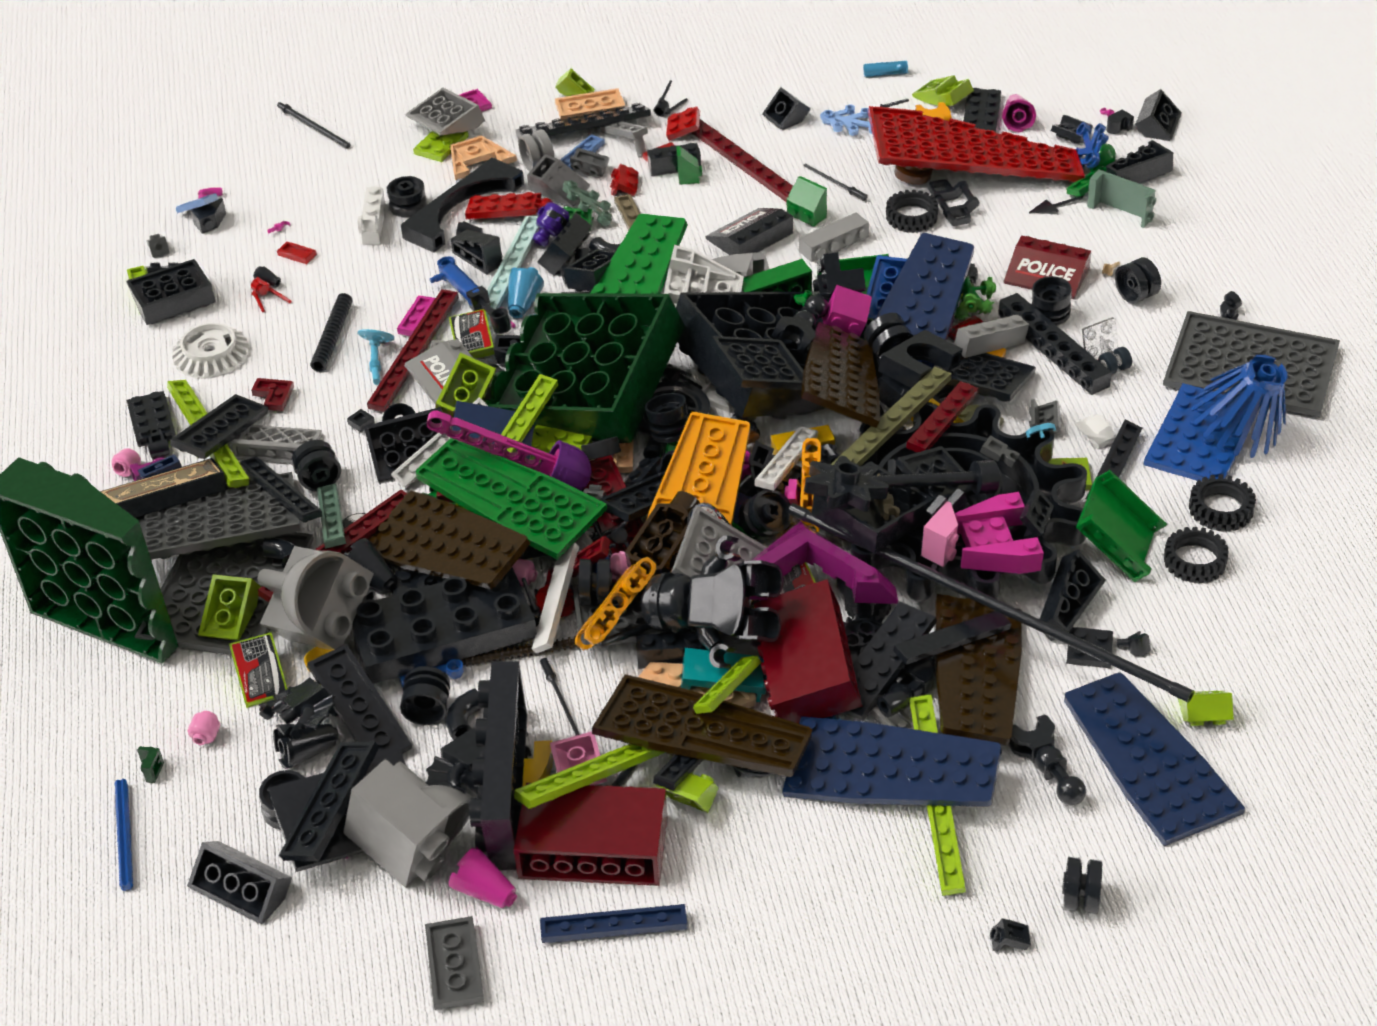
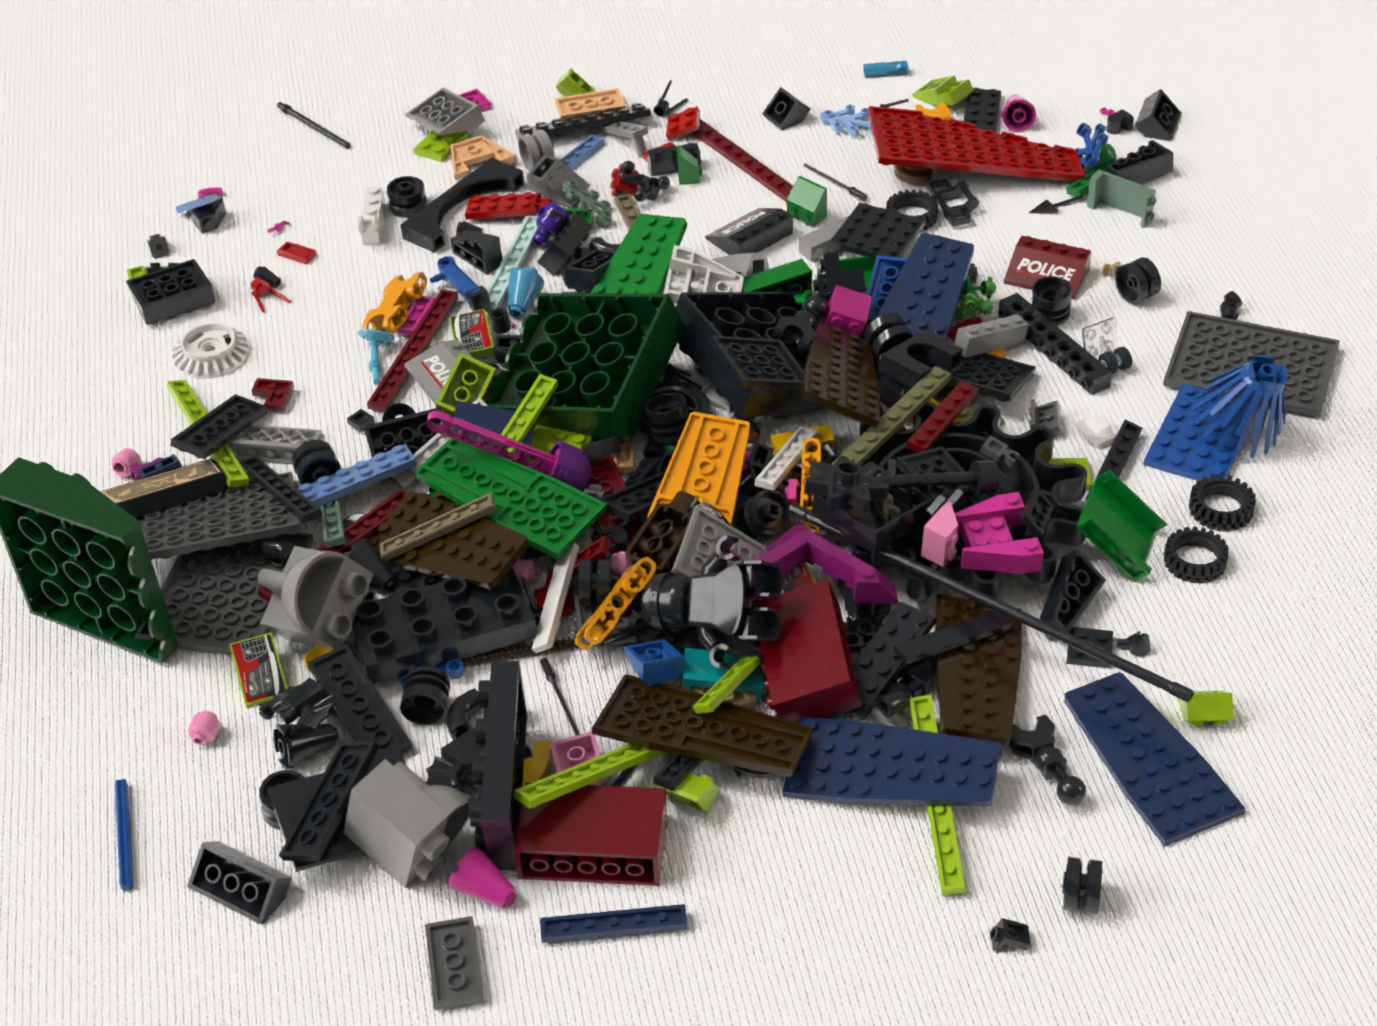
(151, 762): dark green bracket -> none
(152, 422): black hinge -> none
(228, 607): lime slope -> none
(331, 332): black piece -> none
(359, 476): none -> medium blue plate
(393, 308): none -> light orange piece
(437, 527): none -> dark tan tile
(589, 162): dark grey bracket -> none
(649, 186): none -> black piece
(655, 661): none -> blue slope
(876, 232): none -> black plate
(1040, 428): medium azure piece -> none
(1068, 128): black bracket -> none

